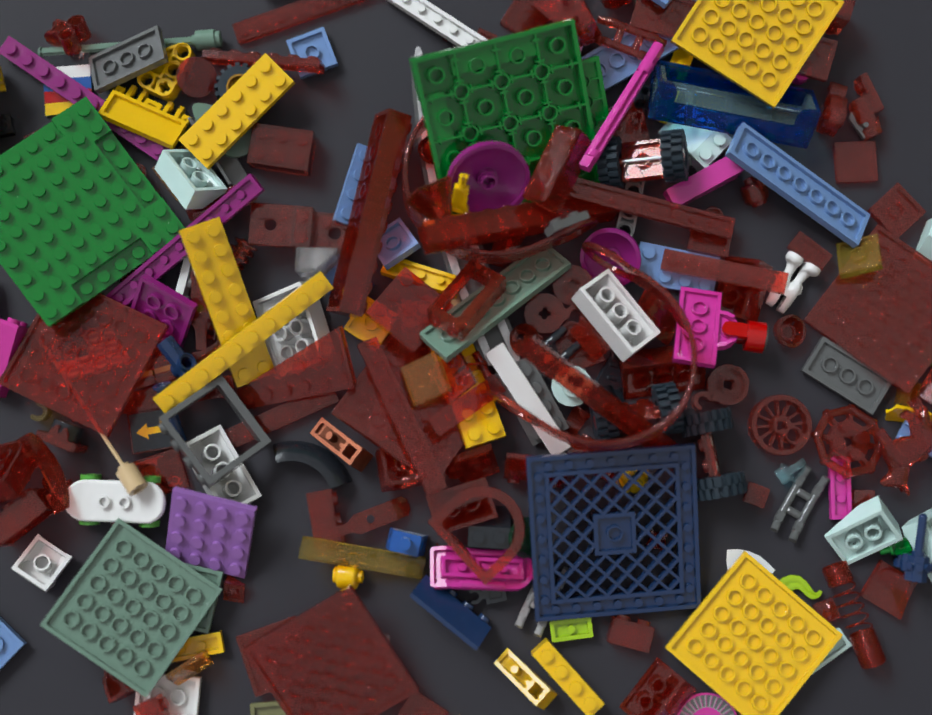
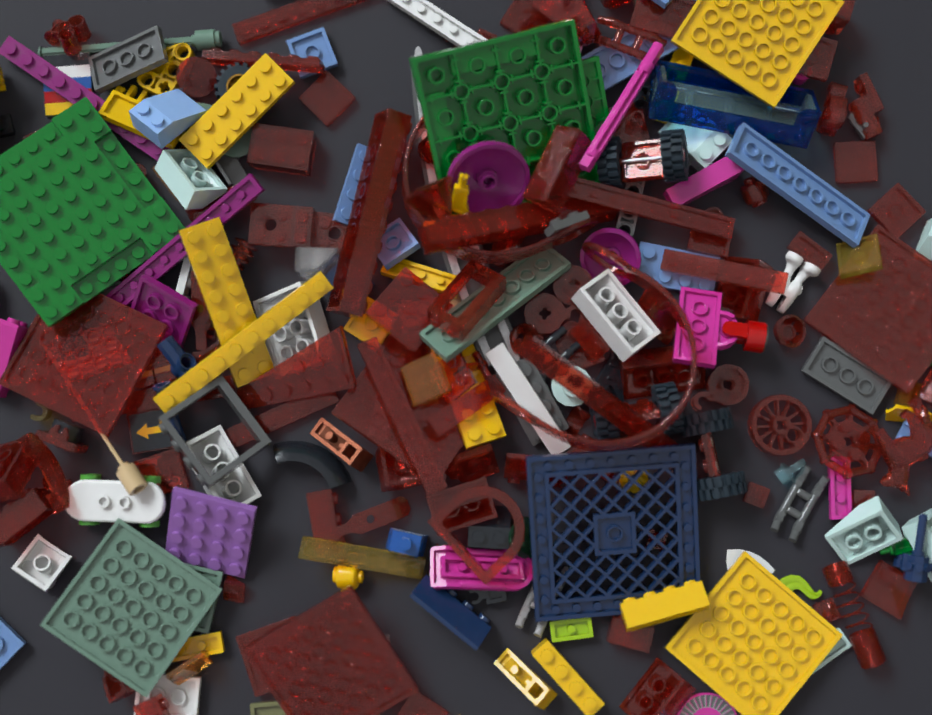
(165, 116): none -> light blue slope
(327, 98): none -> clear red tile
(664, 606): none -> yellow brick

